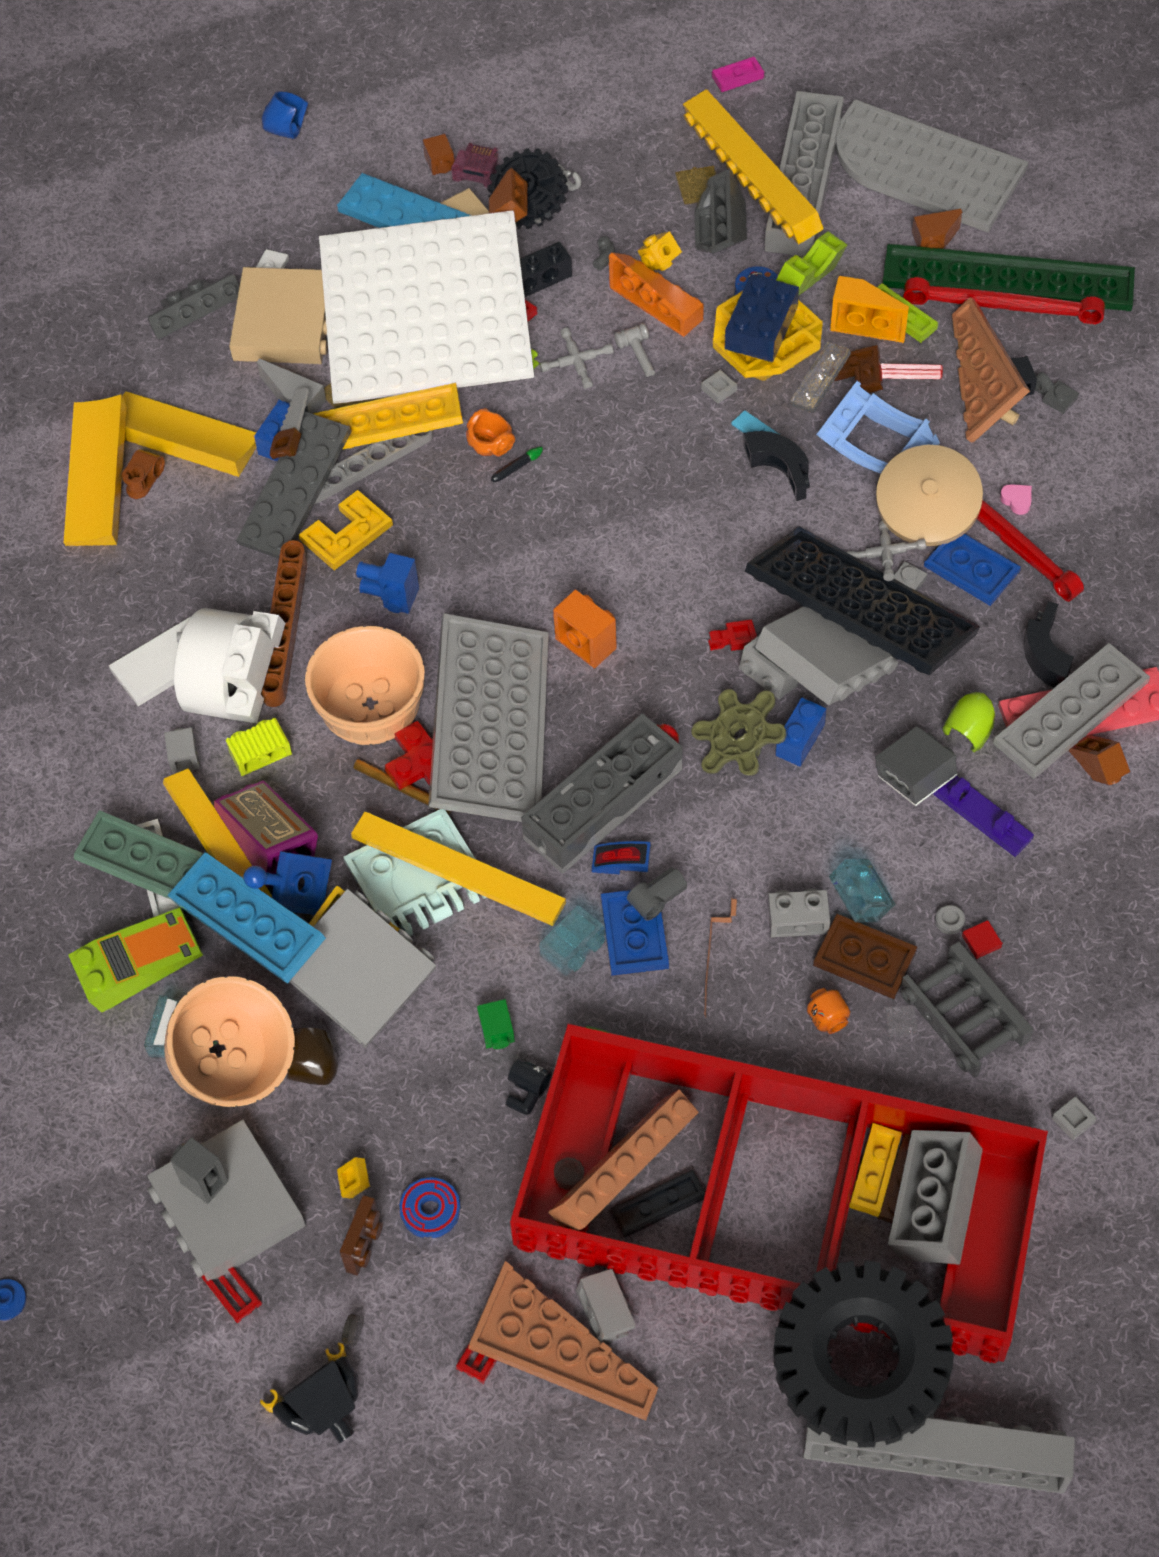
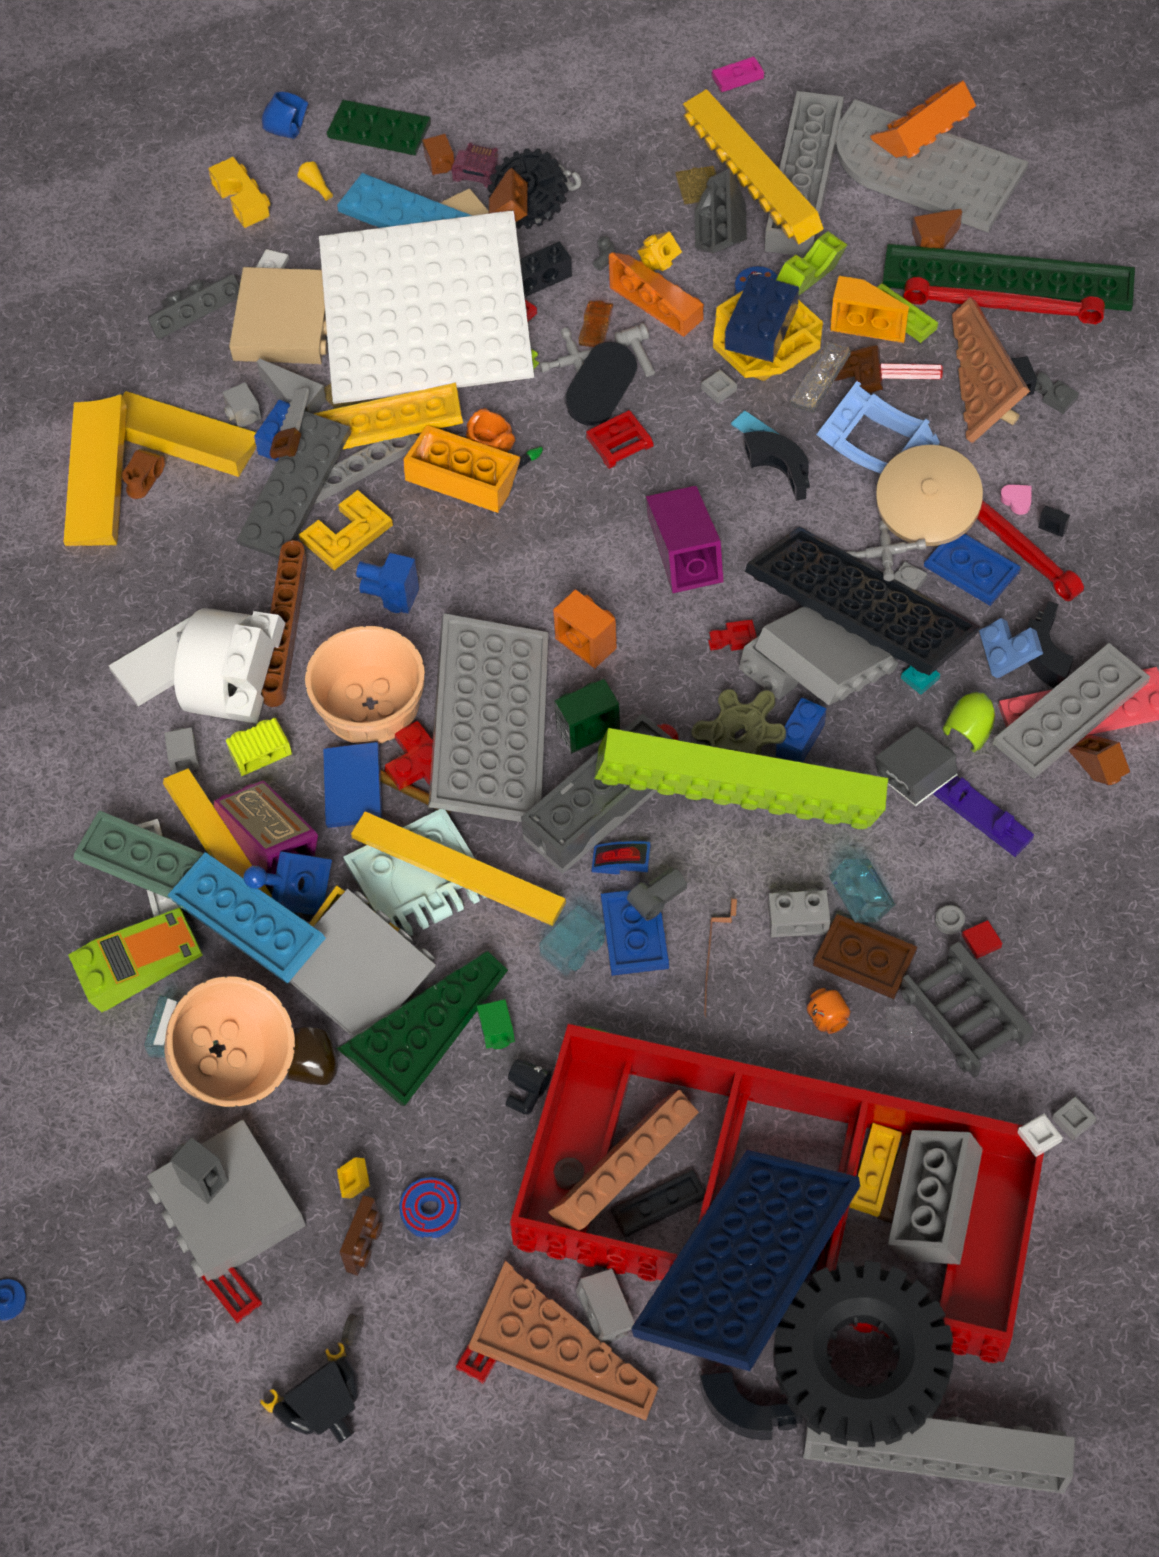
(241, 405): none -> light grey brick
(248, 203): none -> yellow arch
(311, 175): none -> yellow cone
(352, 783): none -> blue tile
(379, 127): none -> dark green plate
(413, 1038): none -> dark green wing
(461, 468): none -> light orange slope
(586, 715): none -> dark green brick
(596, 323): none -> clear orange slope
(600, 383): none -> black tile
(616, 432): none -> red plate
(685, 539): none -> magenta slope
(740, 779): none -> lime brick
(741, 1415): none -> black arch
(746, 1259): none -> dark blue plate
(919, 681): none -> teal plate
(926, 121): none -> orange wedge
(1005, 652): none -> medium blue plate
(1040, 1135): none -> white tile
(1054, 521): none -> black plate

